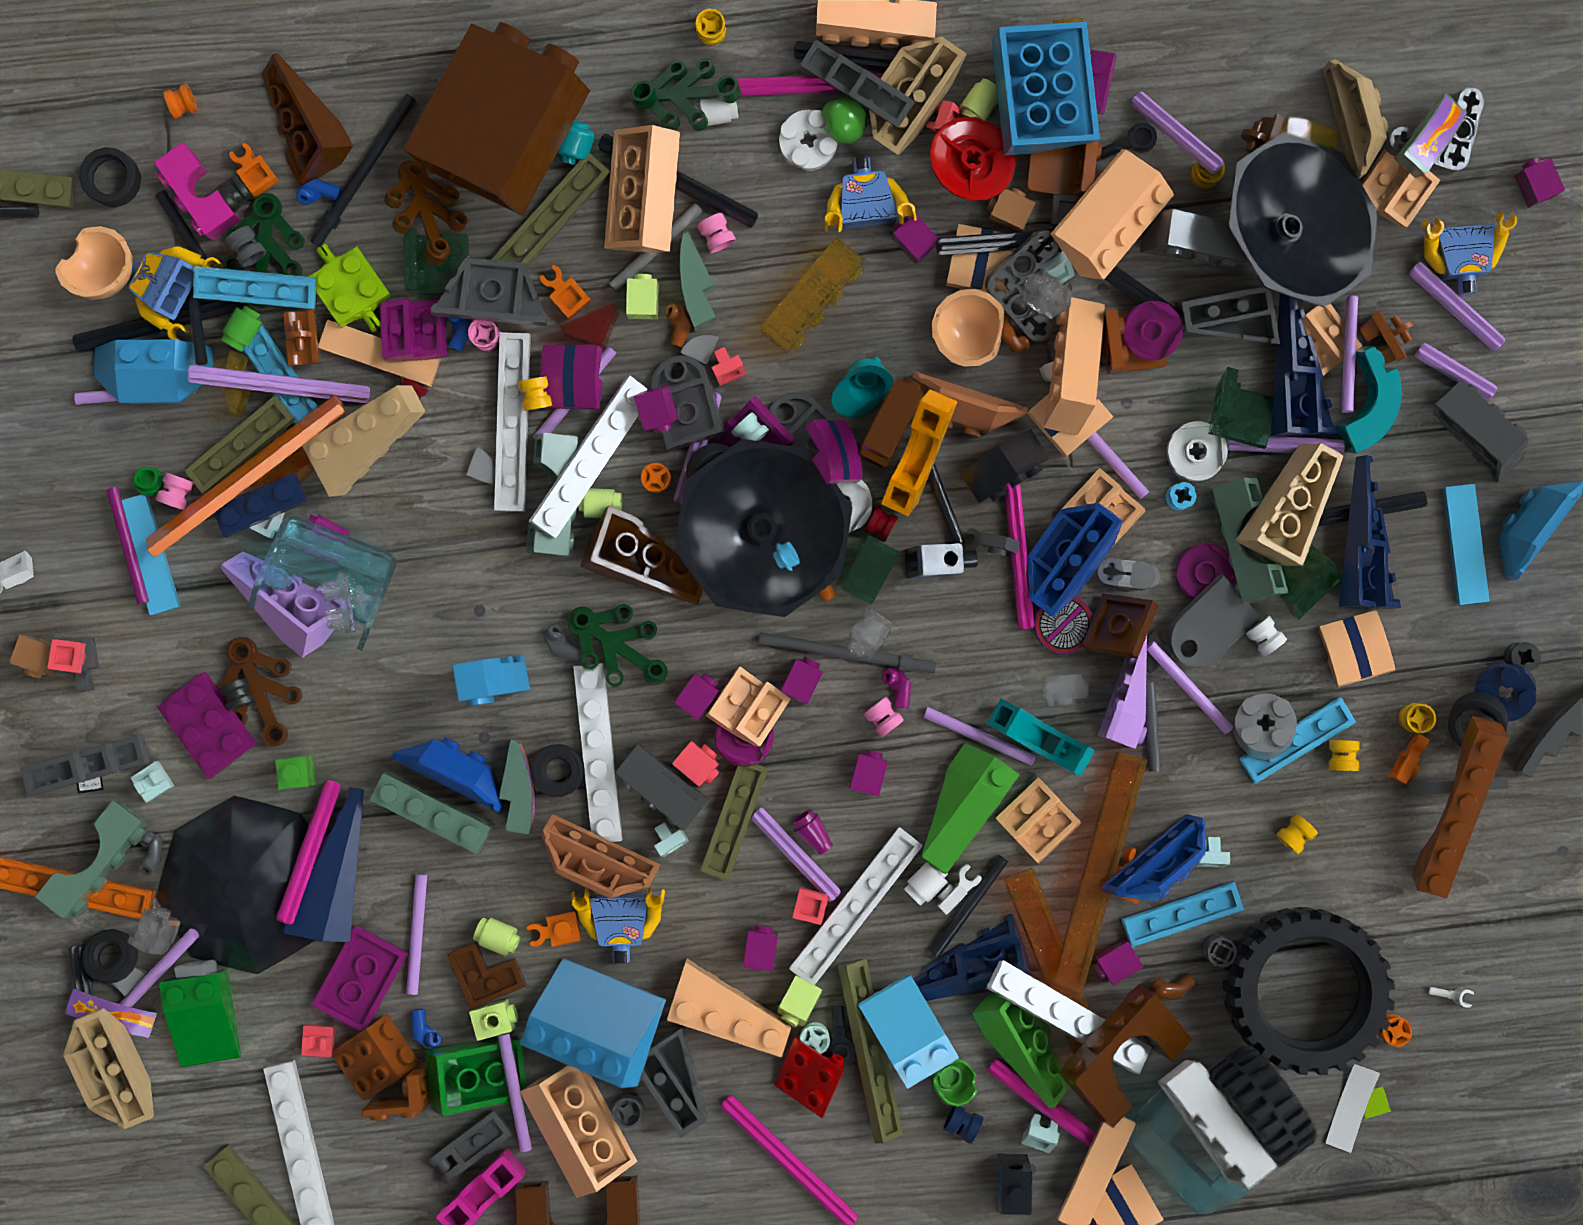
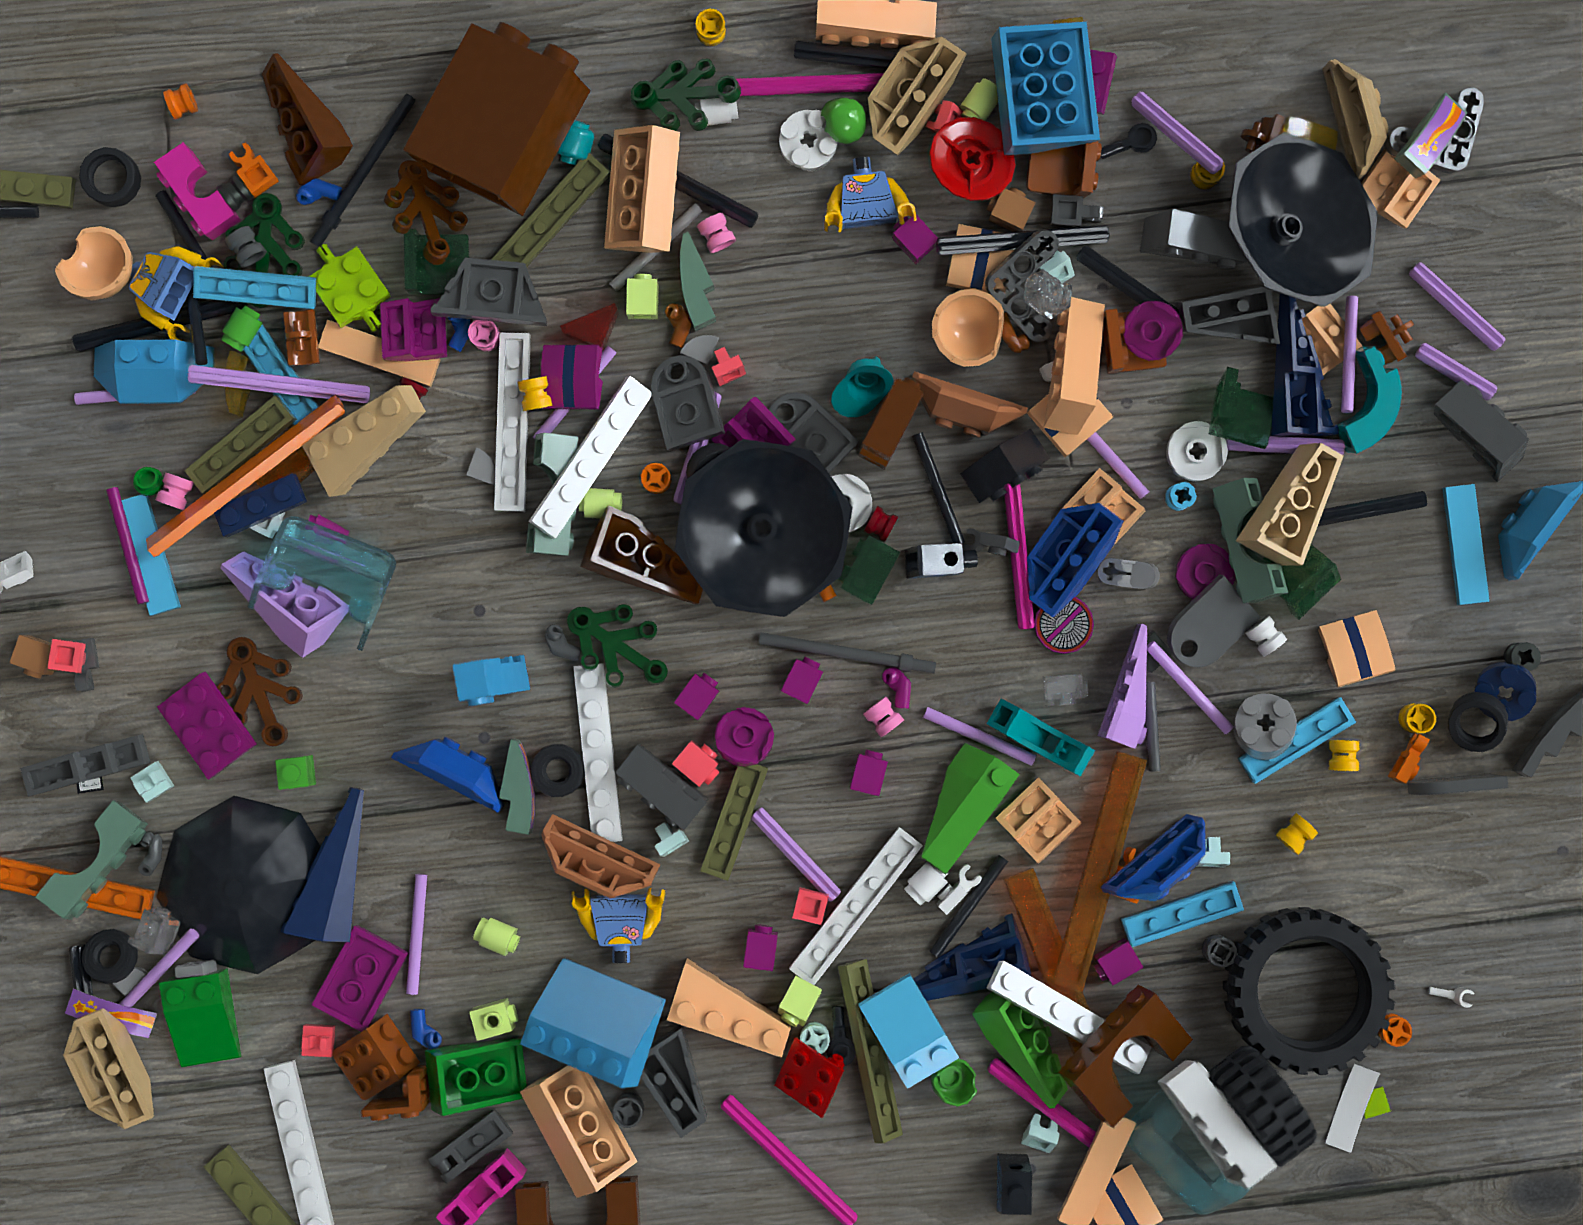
(237, 694): pearl dark grey wheel -> none
(308, 852): dark pink axle -> none
(343, 616): clear hips -> none
(431, 813): sand green arch -> none
(480, 983): reddish brown plate -> none
(514, 1092): lavender bar -> none
(560, 929): orange plate -> none
(567, 295): orange plate -> none
(656, 408): magenta brick -> none
(748, 707): light nougat slope -> none
(750, 429): light aqua wheel -> none
(786, 556): medium azure plate -> none
(812, 295): clear yellow brick -> none
(812, 831): magenta cone -> none
(838, 454): magenta slope -> none
(857, 83): dark grey slope -> none
(869, 634): clear brick -> none
(921, 451): light orange arch -> none
(963, 1124): dark blue wheel -> none
(1112, 215): light nougat slope -> none
(1120, 625): reddish brown plate -> none
(1175, 990): dark orange arm -> none
(1365, 568): dark blue wedge -> none
(1465, 250): torso -> none
(1476, 768): dark orange arch -> none
(1539, 181): magenta brick -> none

